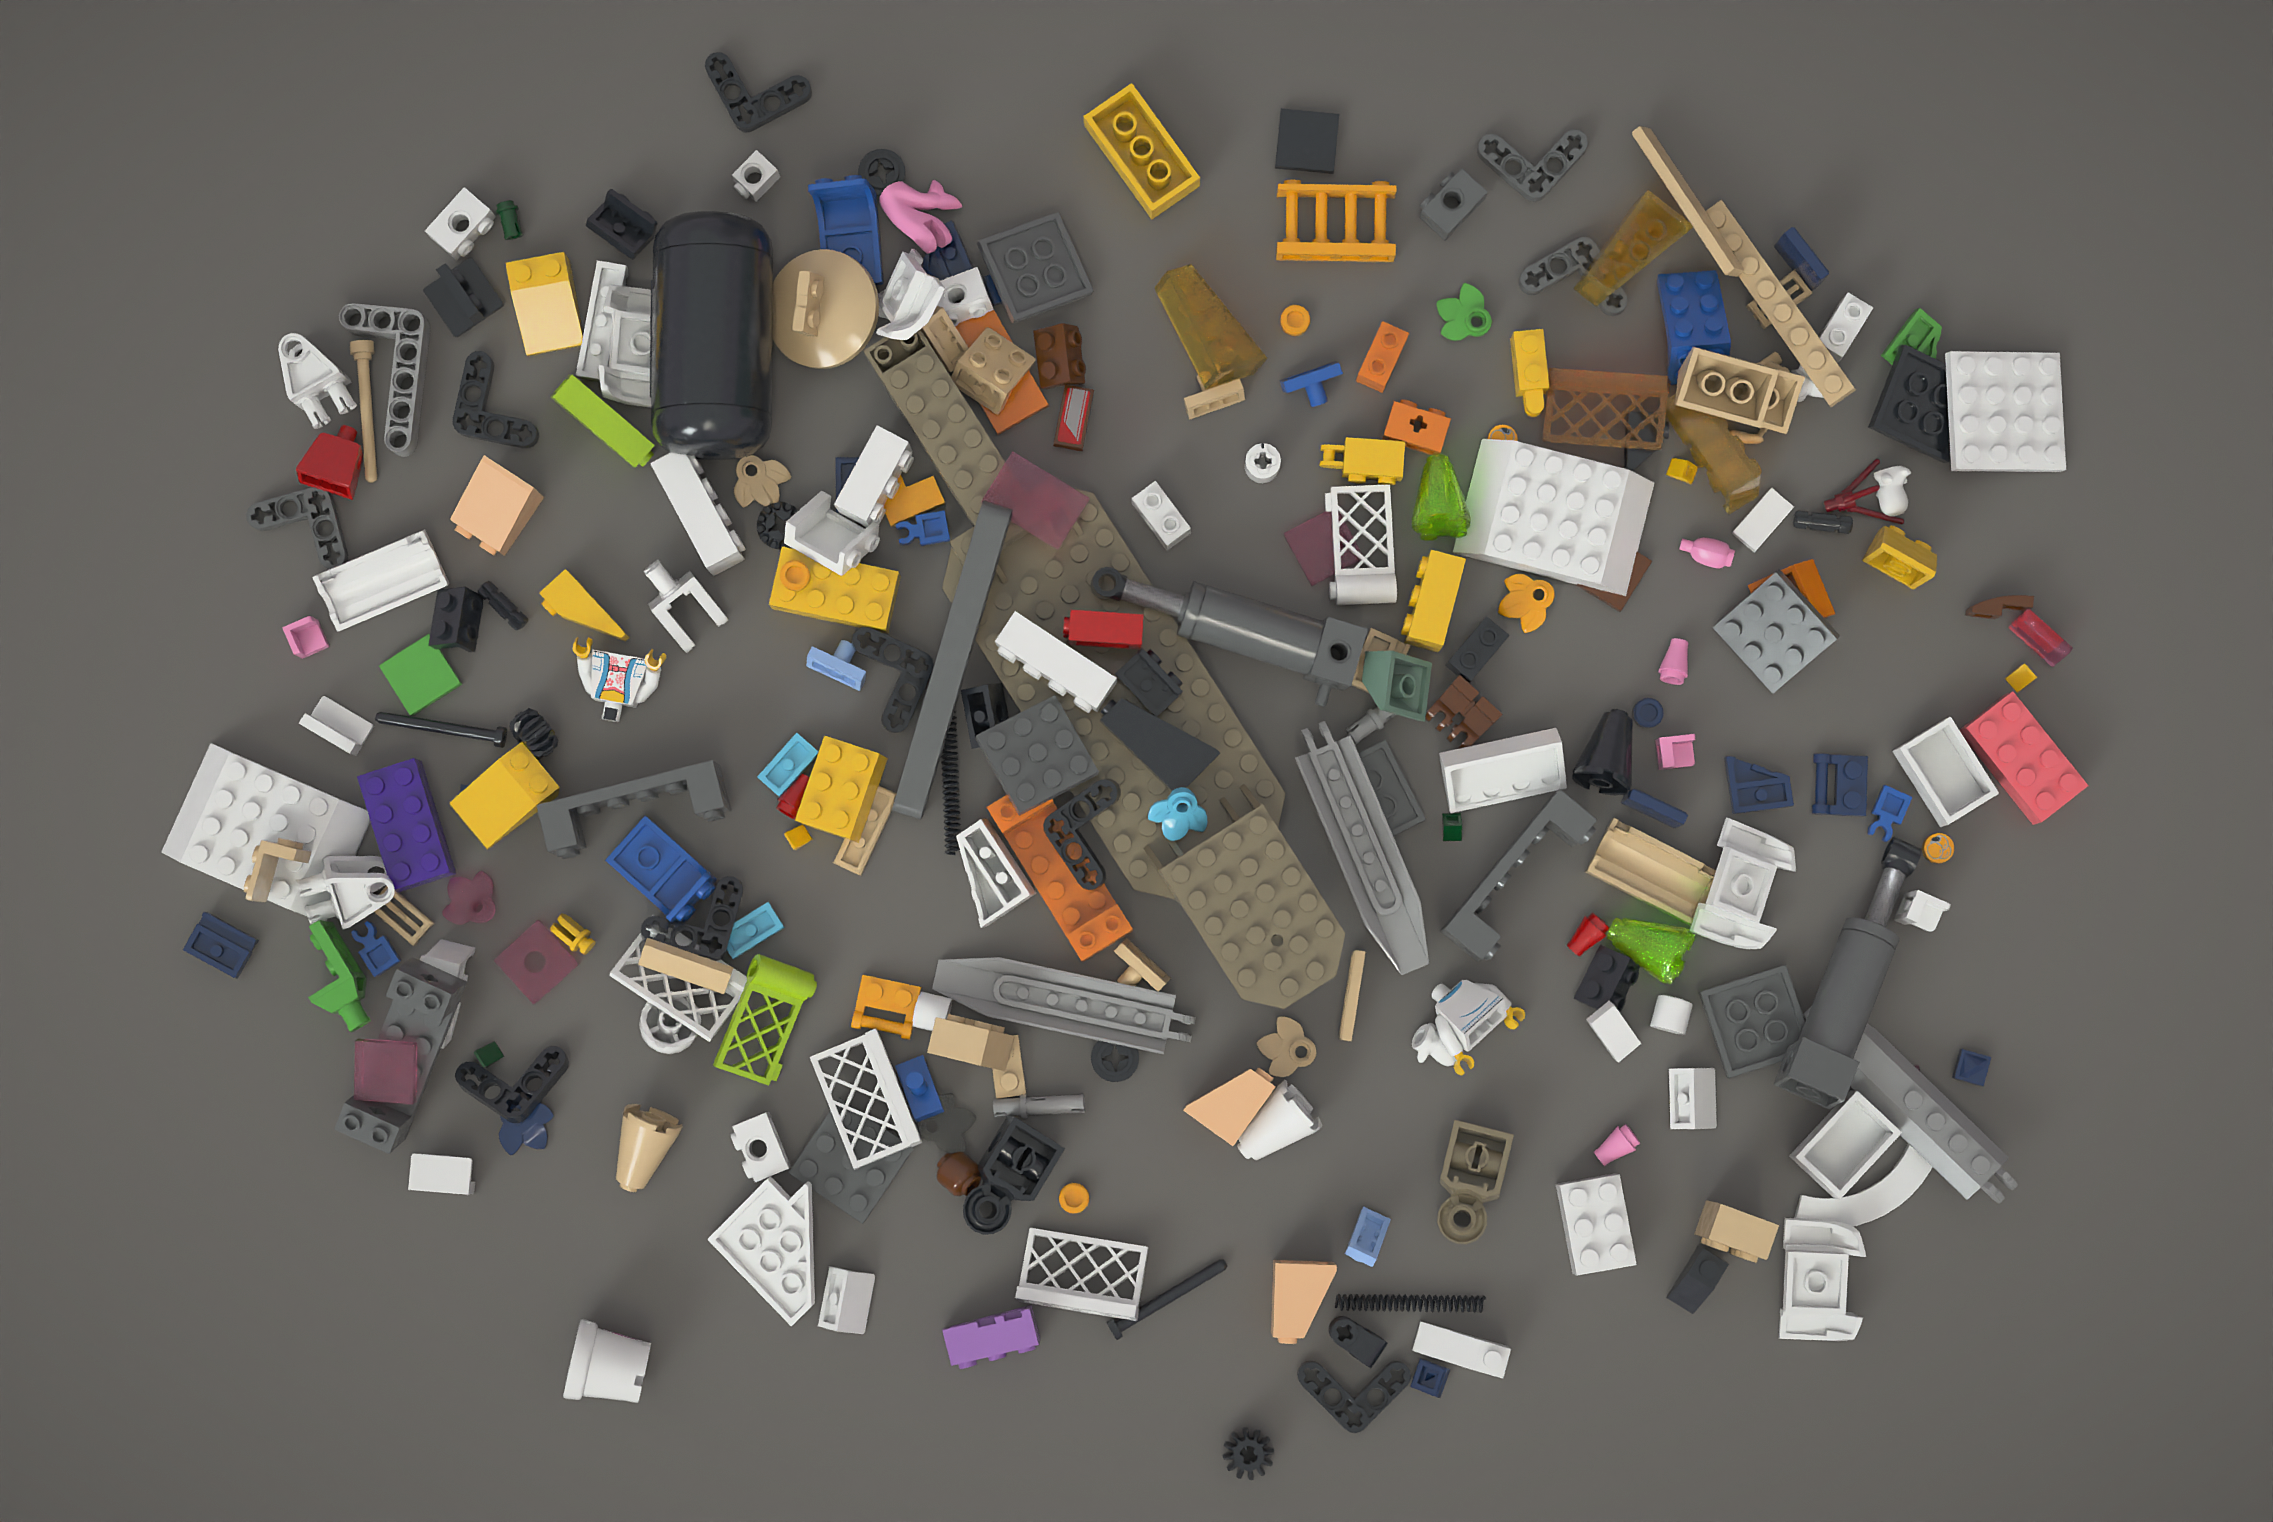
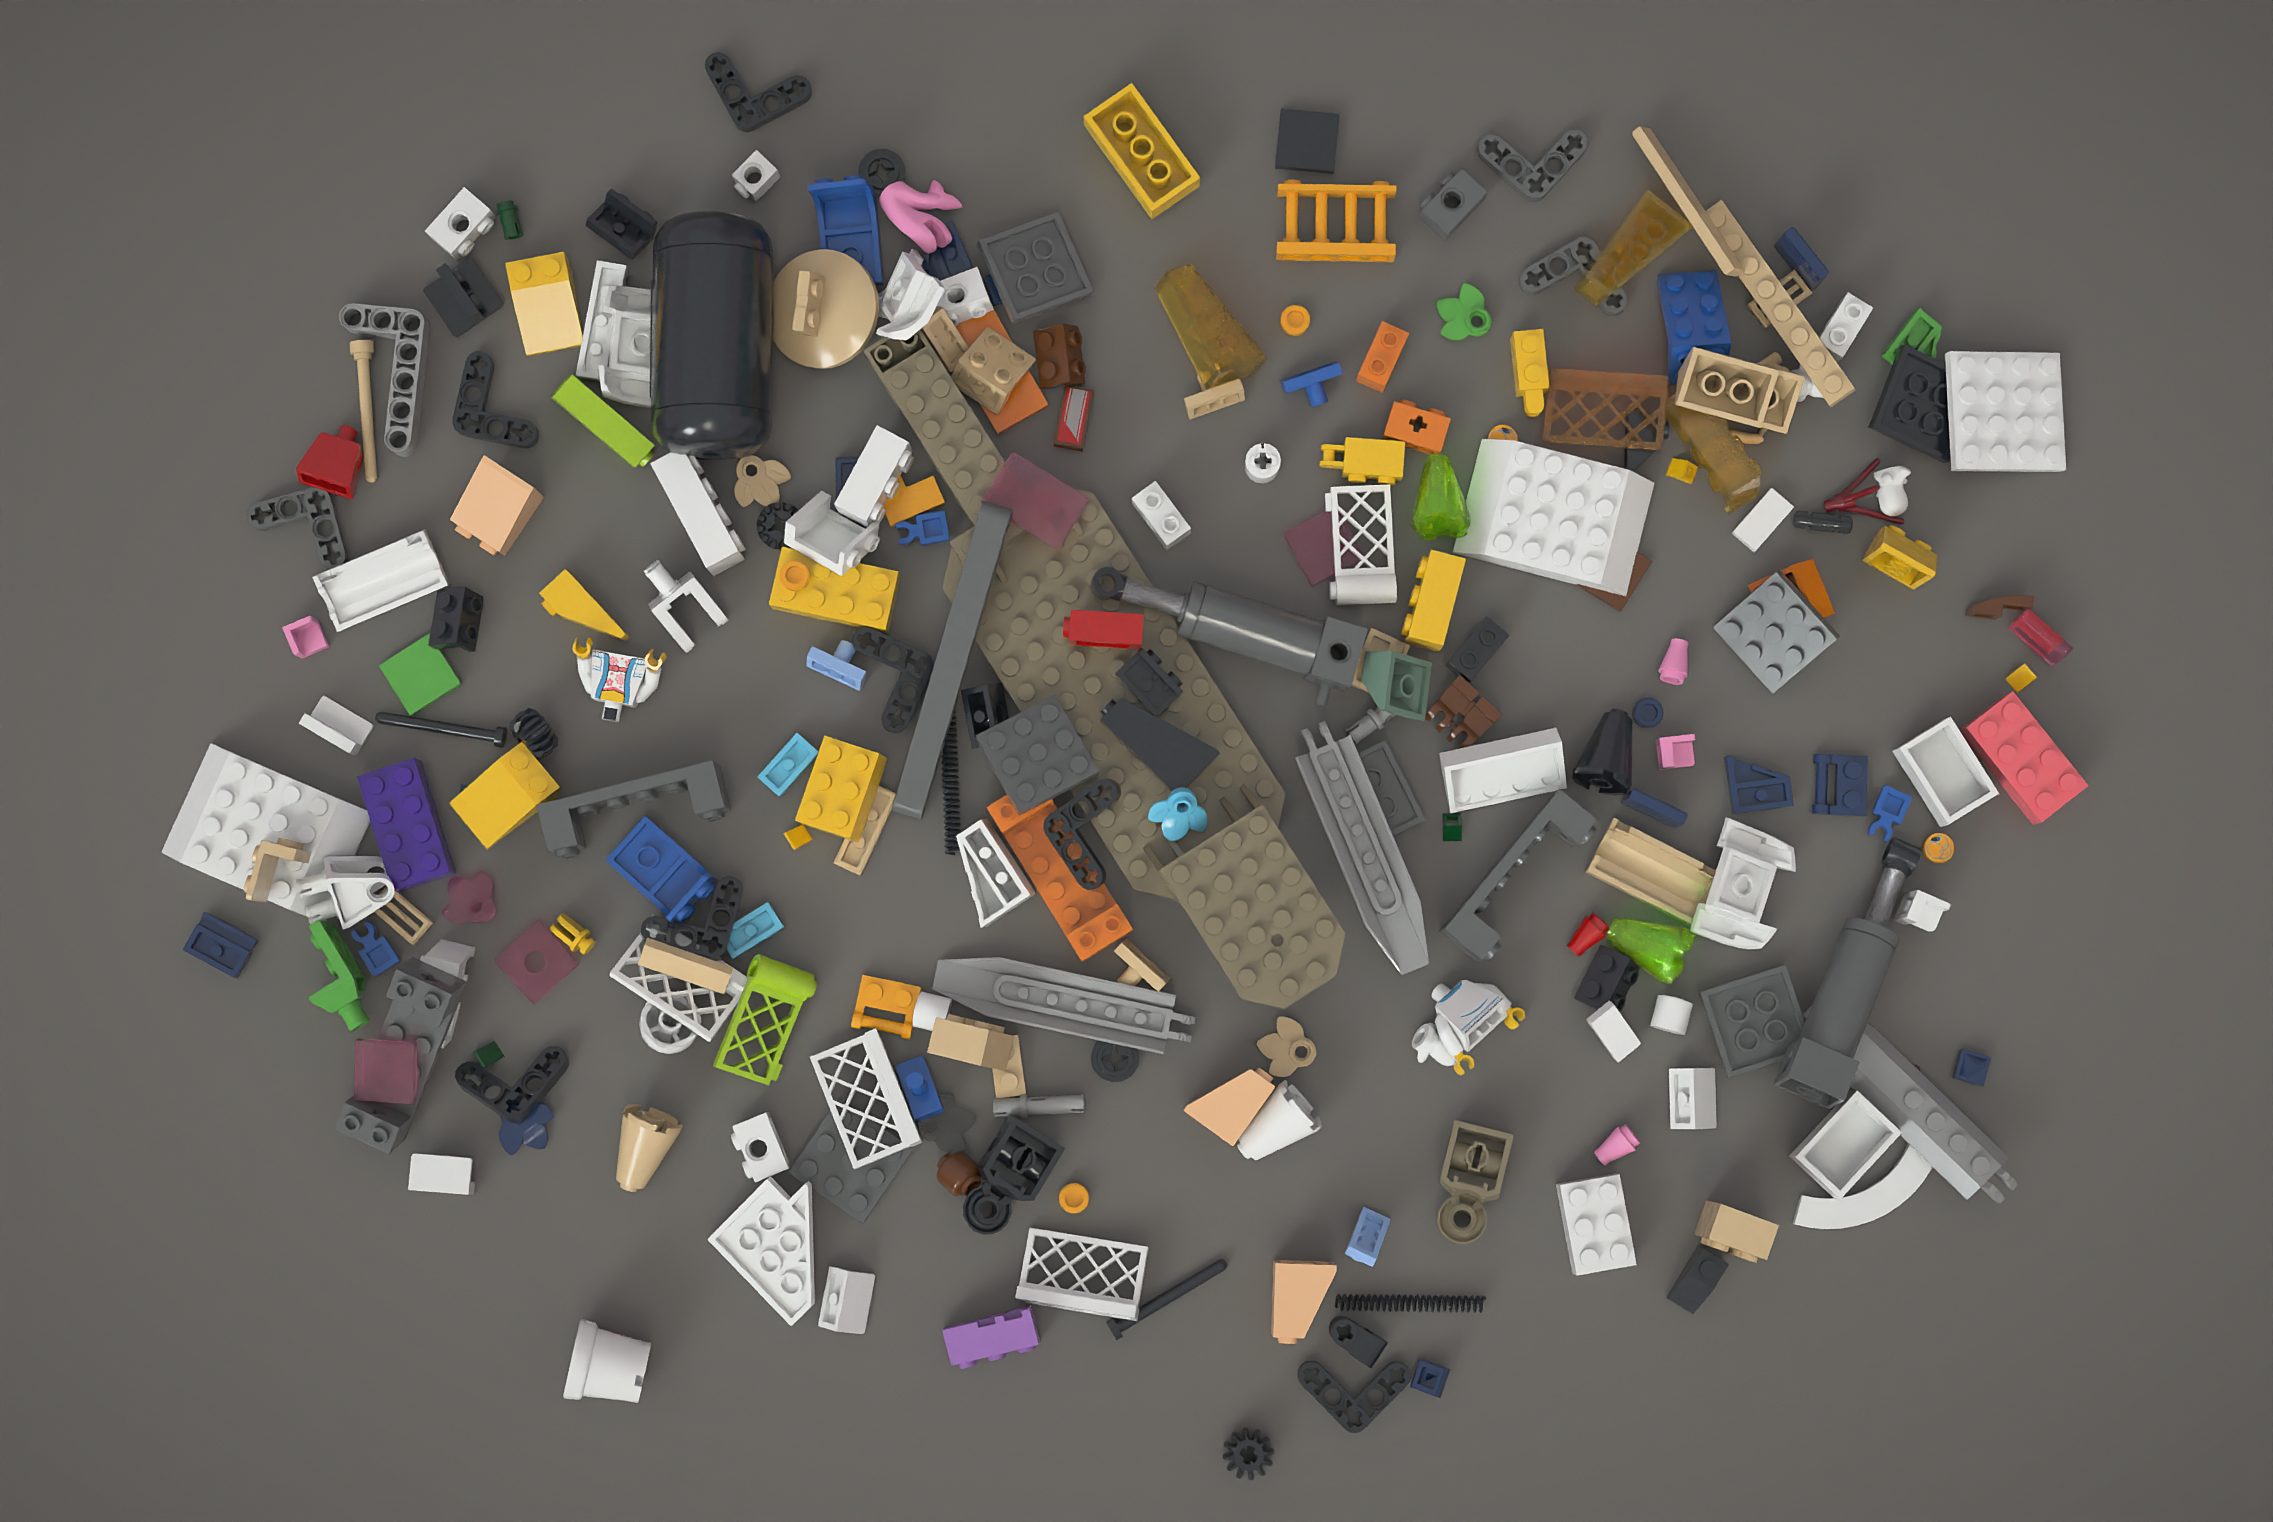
(312, 378): white piece -> none
(502, 605): black axle -> none
(791, 799): red cone -> none
(1056, 662): white brick -> none
(1351, 995): tan tile -> none
(1462, 1349): white slope -> none
(1522, 603): light orange plate -> none
(1709, 552): bright pink plant -> none
(1818, 1280): white piece -> none

